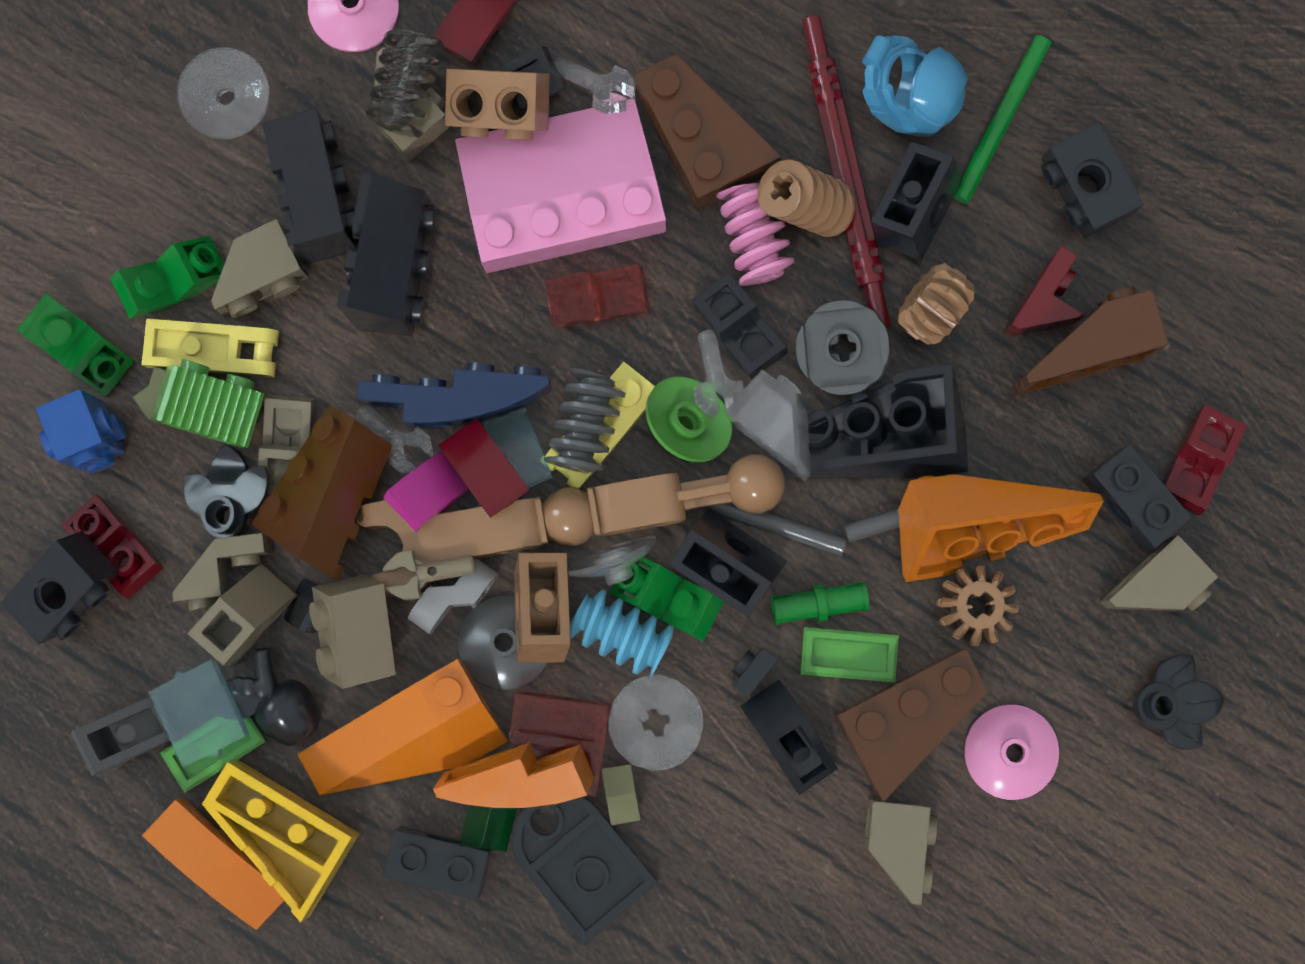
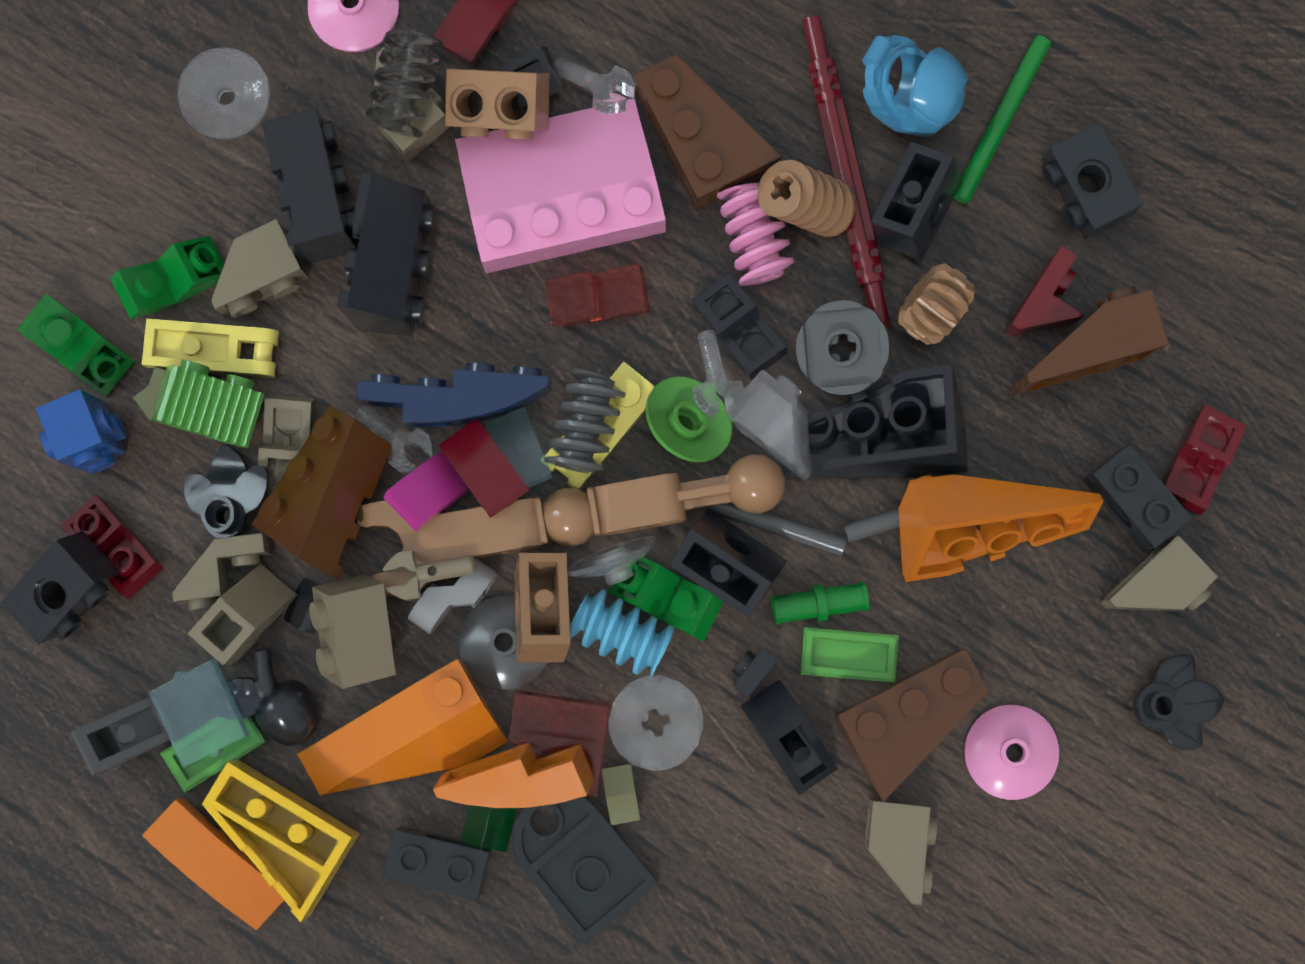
(980, 622): medium nougat gear -> none

